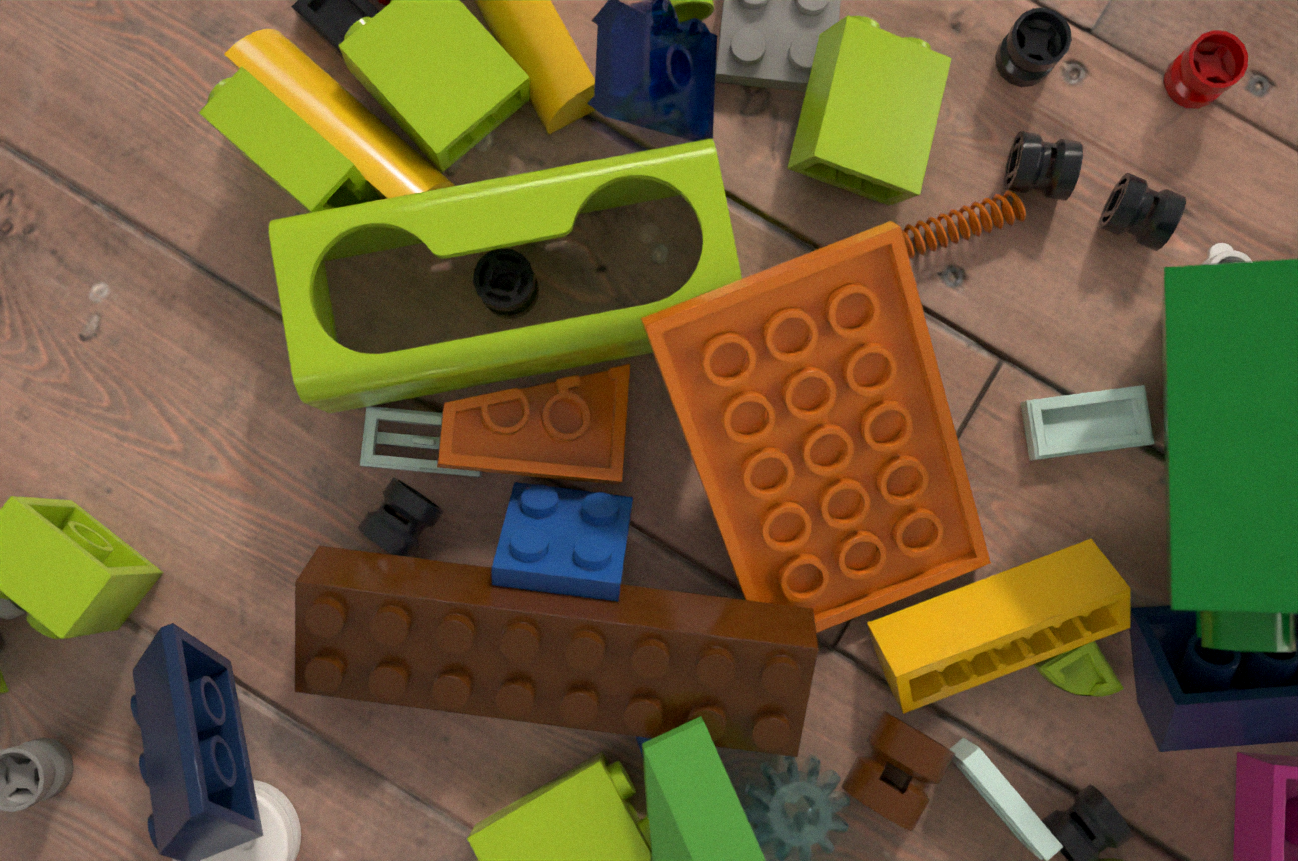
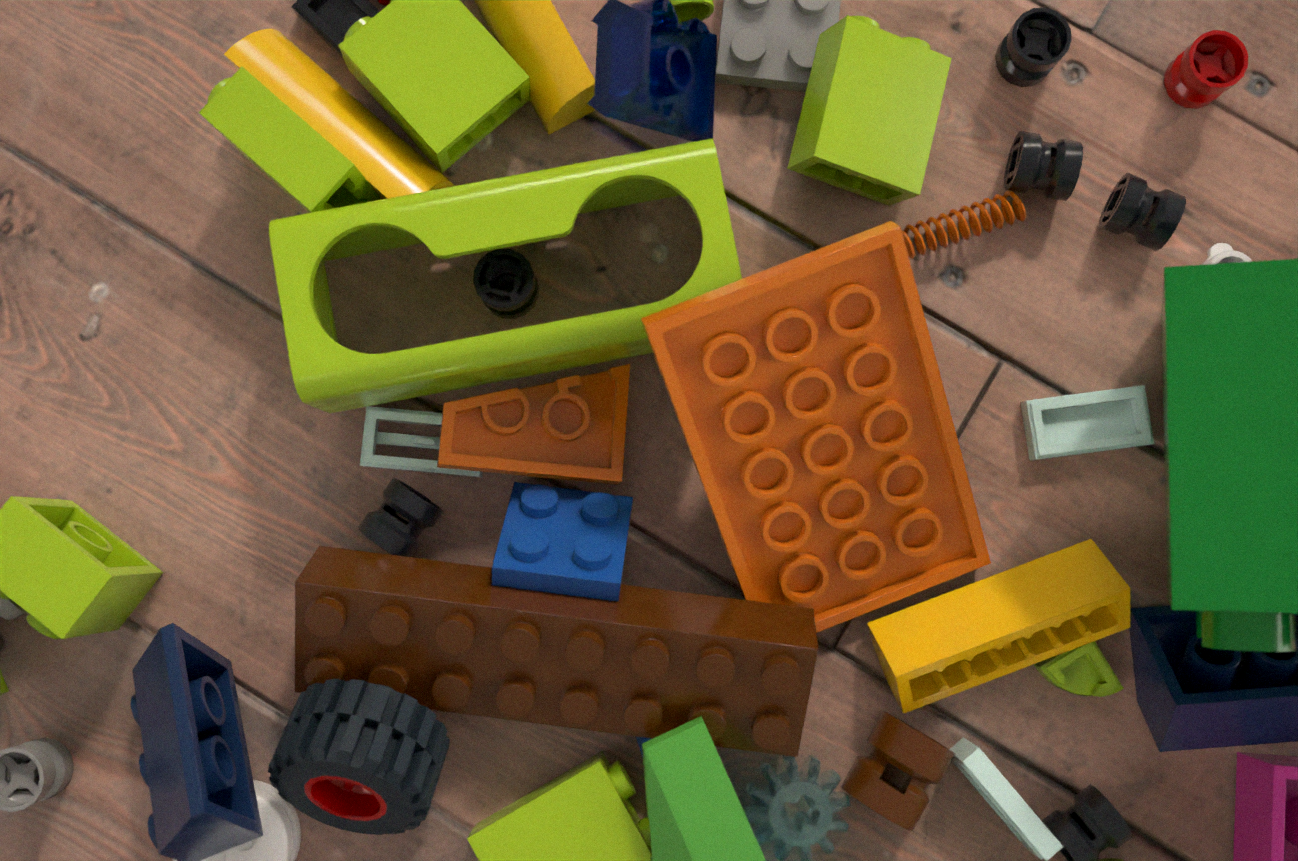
(360, 757): none -> black wheel

